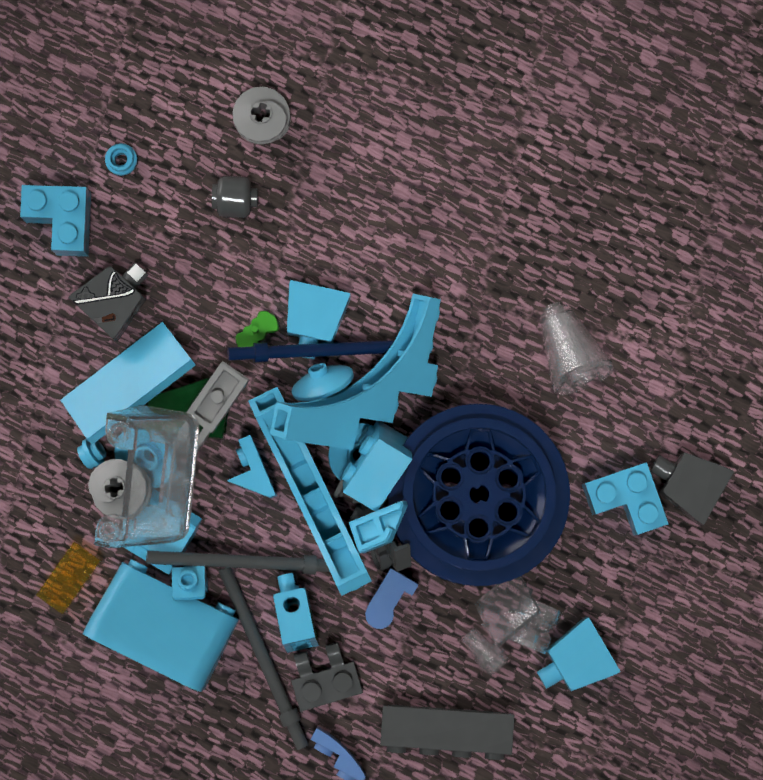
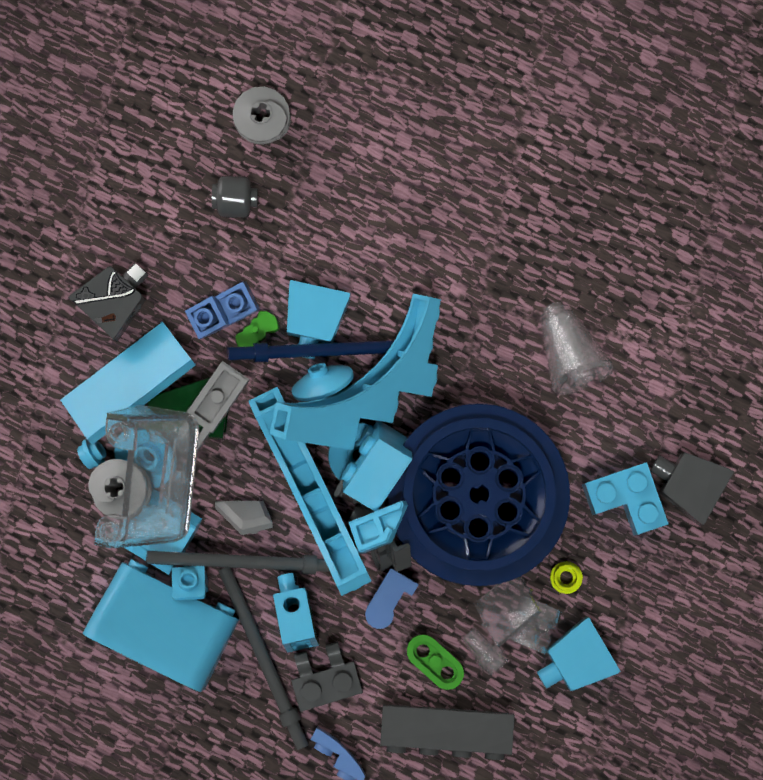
(66, 210): medium azure brick -> none
(68, 578): clear yellow plate -> none
(121, 149): medium azure plate -> none
(222, 310): none -> medium blue slope
(245, 515): none -> light grey piece
(257, 478): medium azure slope -> none
(435, 662): none -> bright green plate
(576, 573): none -> neon yellow plate

